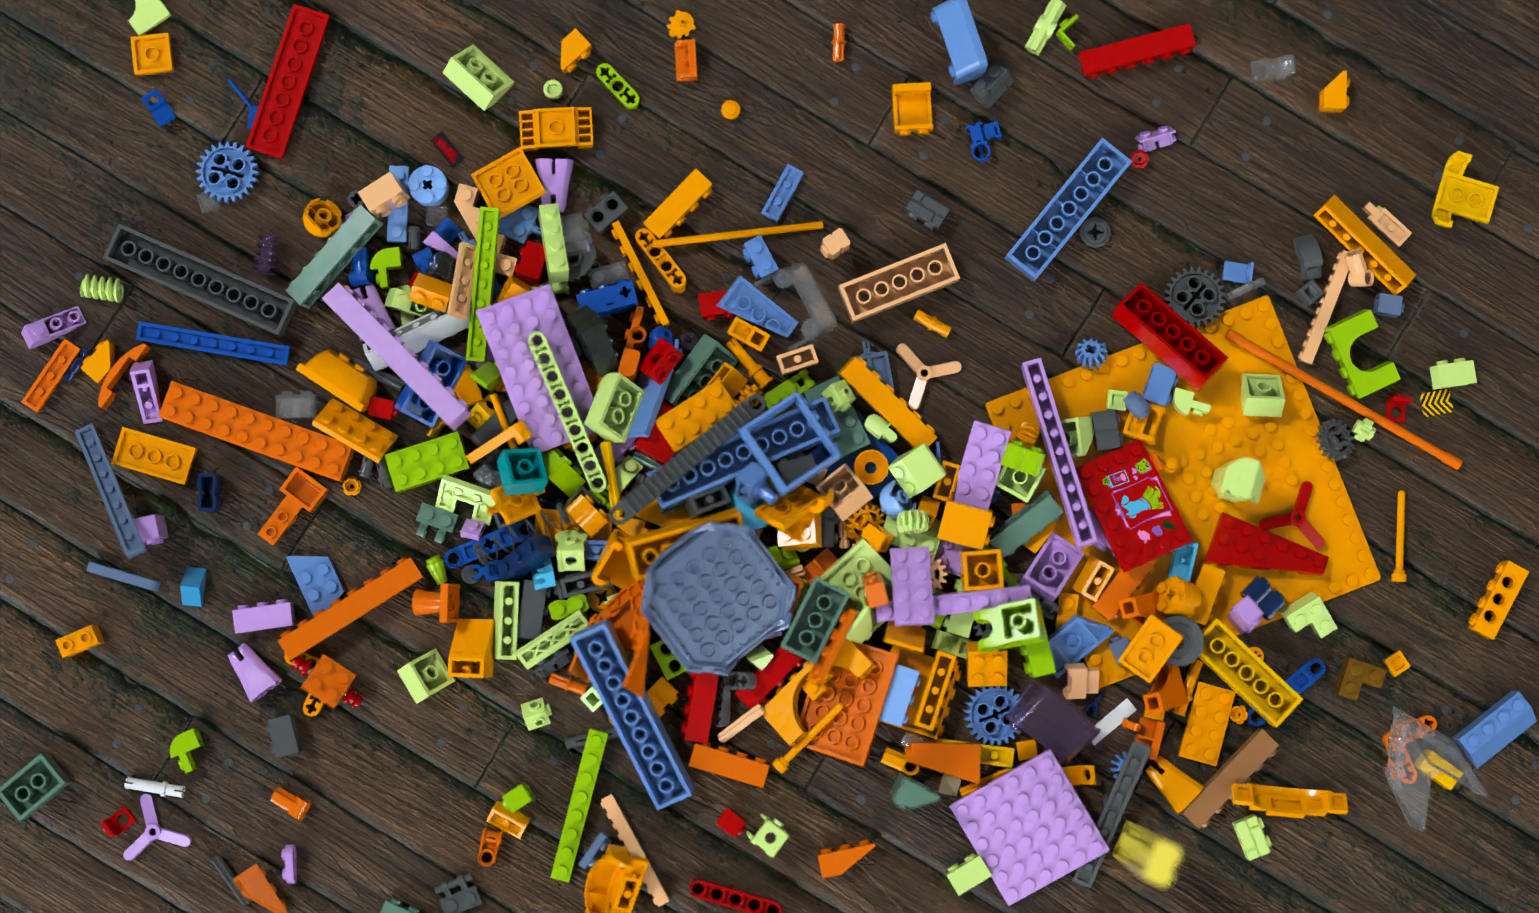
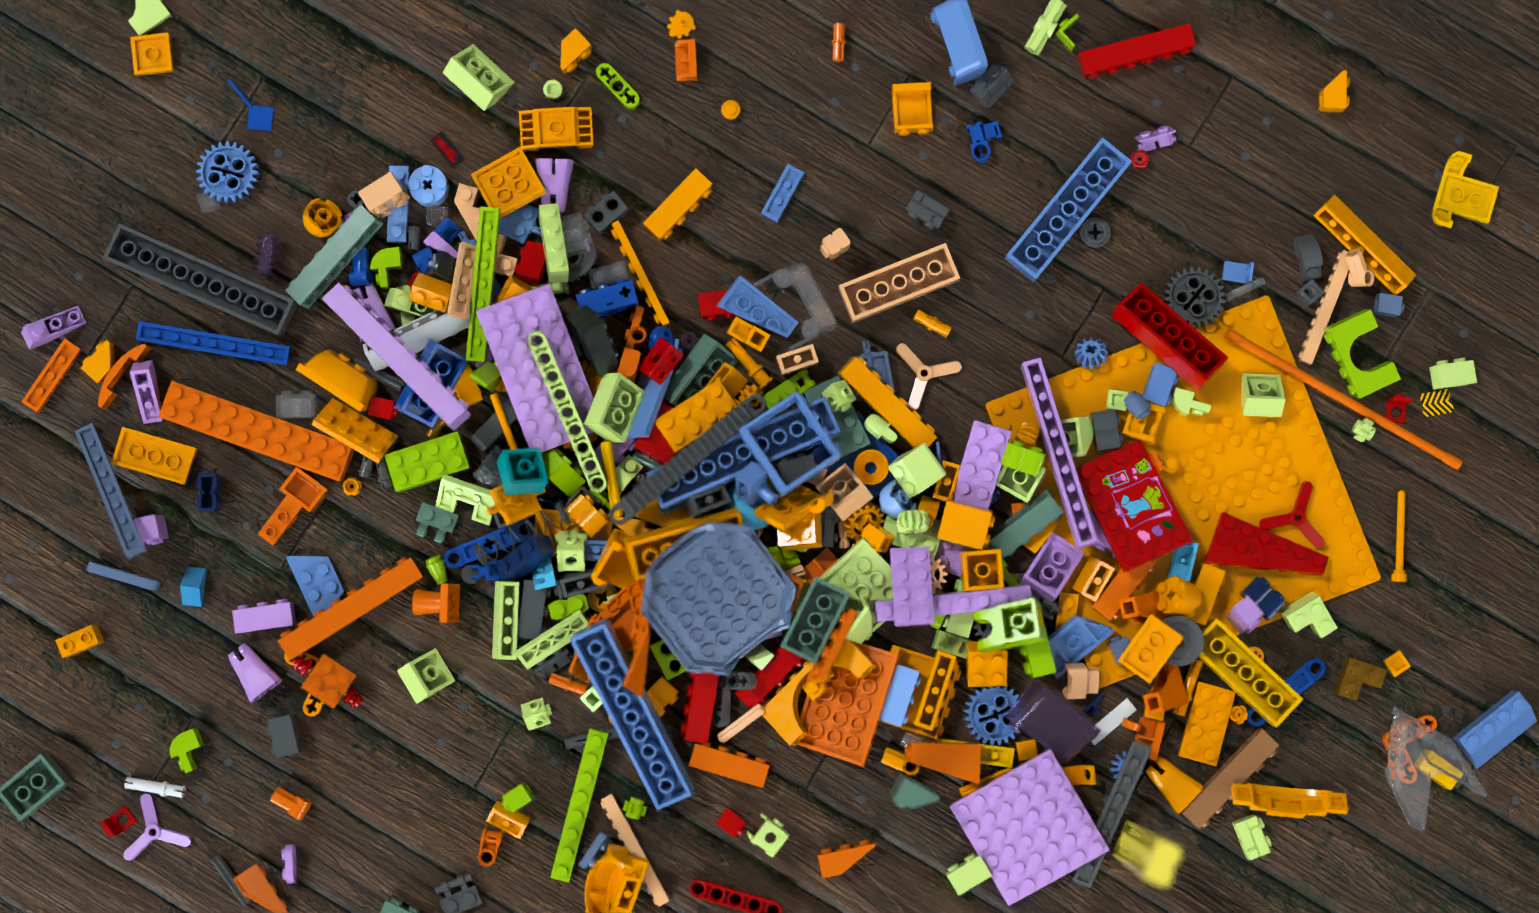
(76, 365): dark blue axle -> none
(102, 289): yellowish green piece -> none
(160, 110): blue bracket -> none
(288, 81): red plate -> none
(472, 529): lavender plate -> none
(472, 649): light orange slope -> none
(480, 413): yellow bracket -> none
(518, 431): light orange beam -> none
(634, 808): none -> lime gear
(660, 259): light orange beam -> none
(737, 234): light orange piece -> none
(760, 258): medium blue brick -> none
(782, 763): light orange piece -> none
(874, 589): orange brick -> none
(905, 636): light orange slope -> none
(949, 785): dark tan slope -> none
(1239, 480): yellowish green brick -> none
(1273, 69): clear brick -> none
(1335, 439): dark grey gear -> none
(1387, 224): light nougat hinge -> none
(1516, 577): light orange brick -> none

